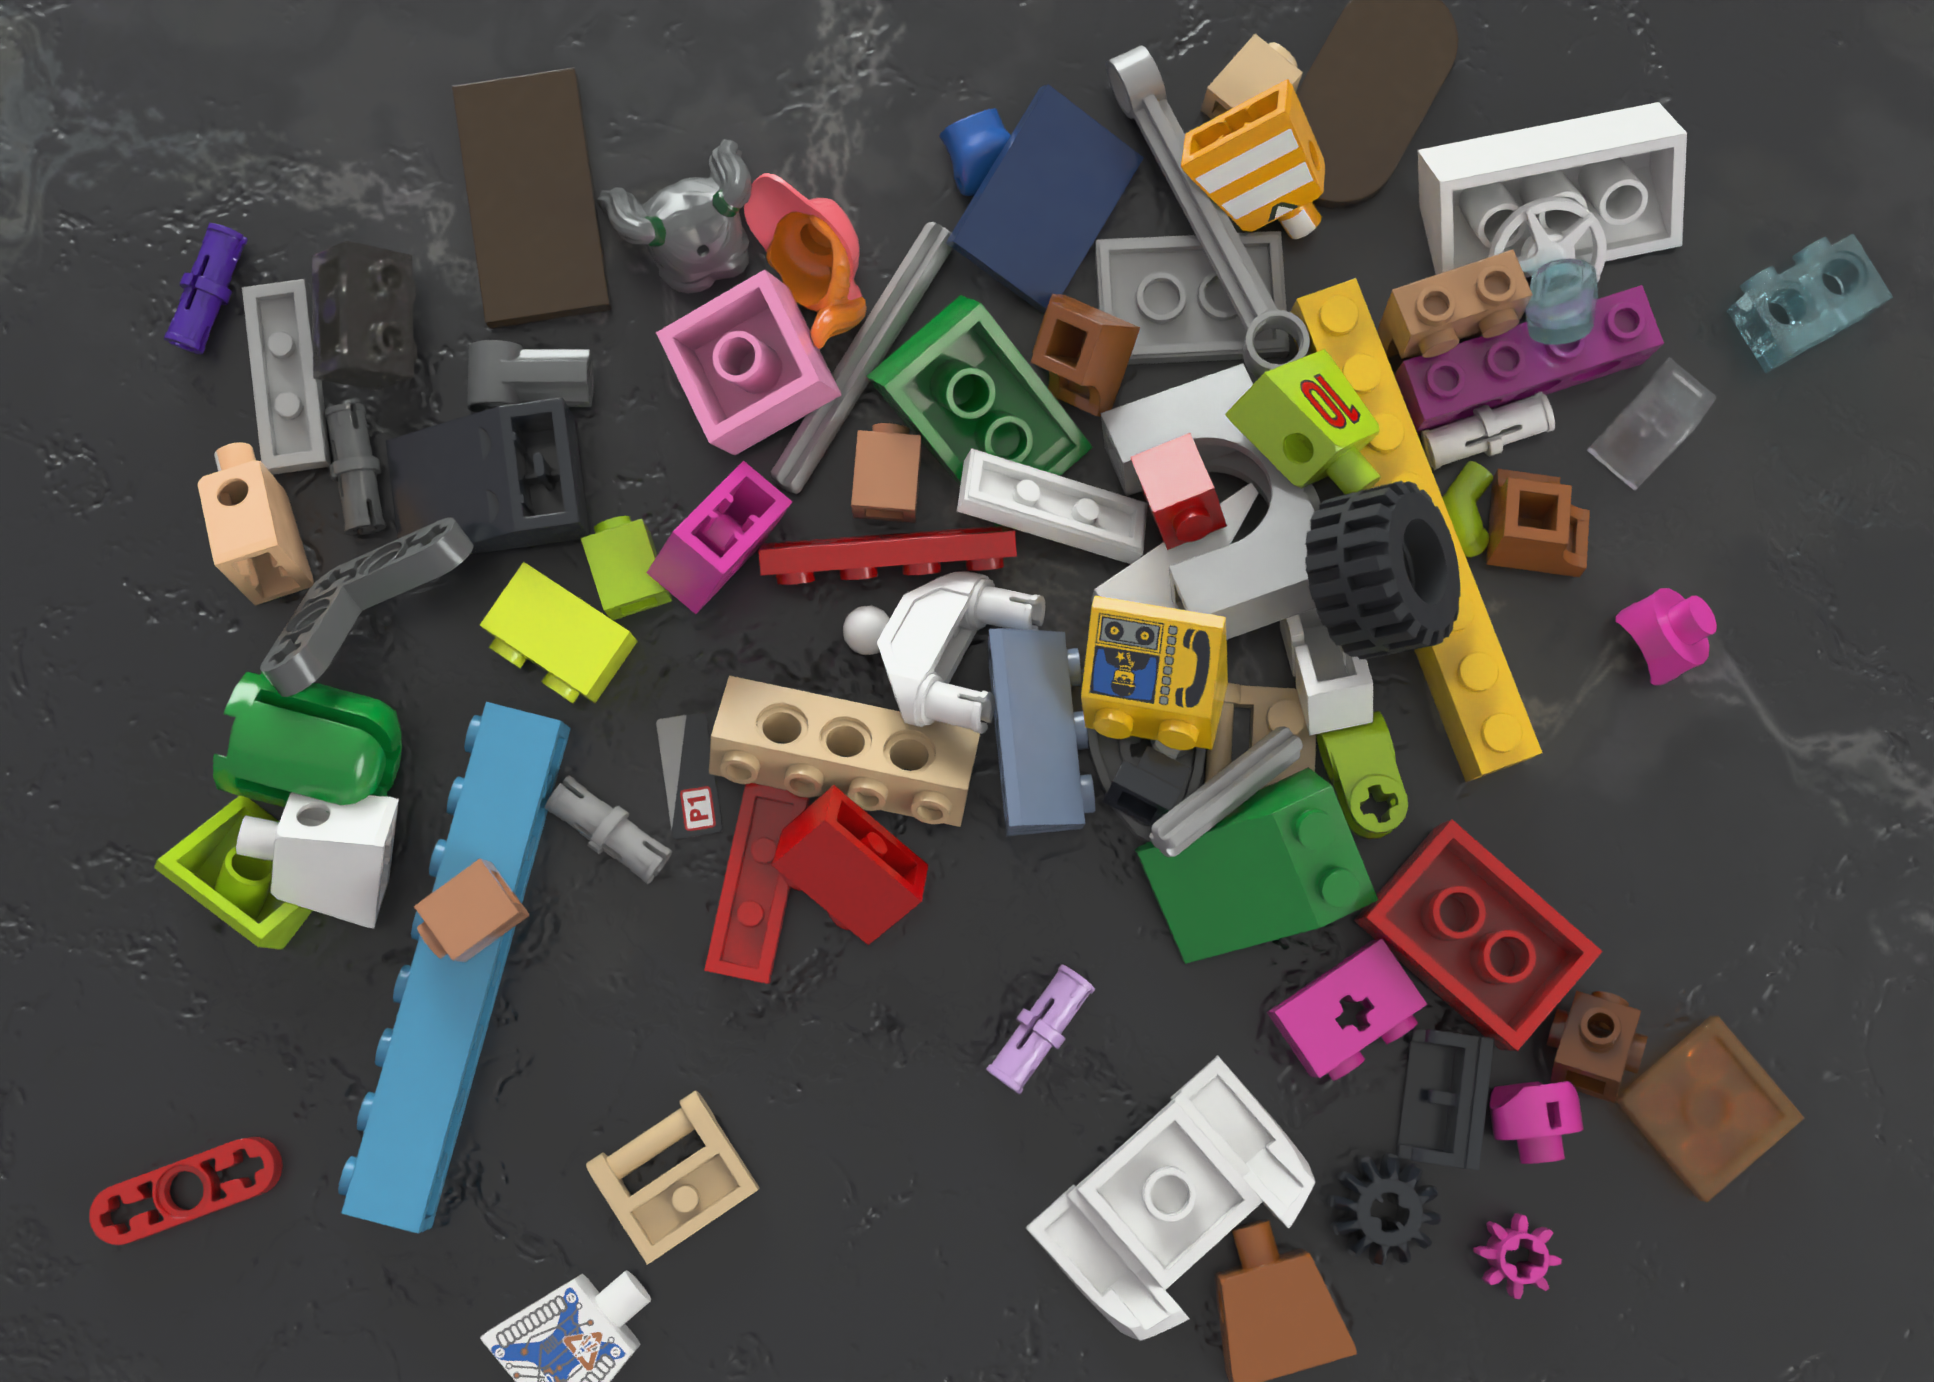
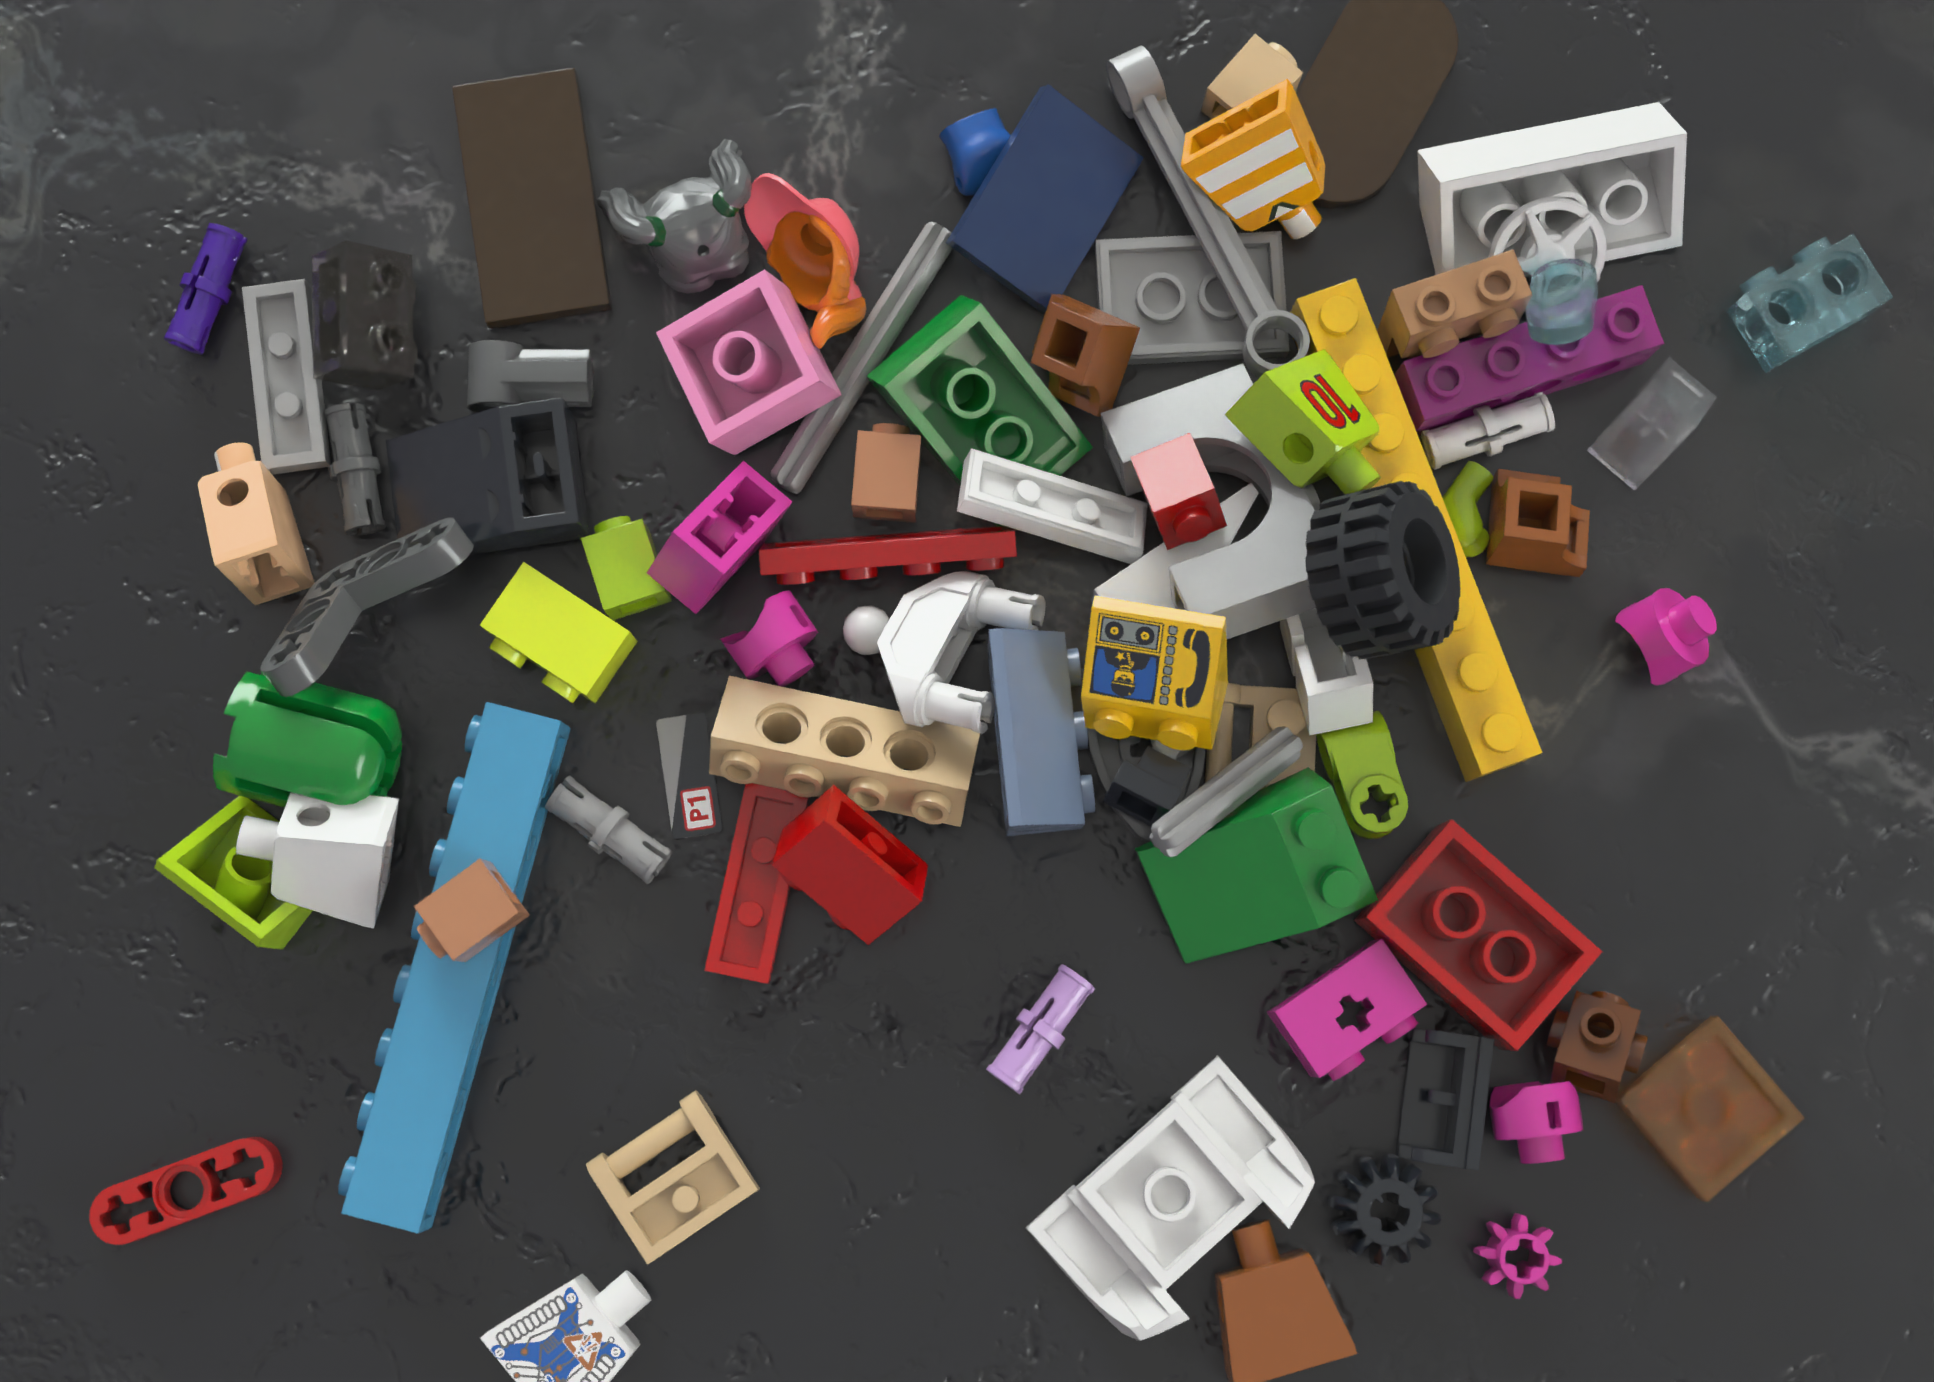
(775, 641): none -> dark pink piece

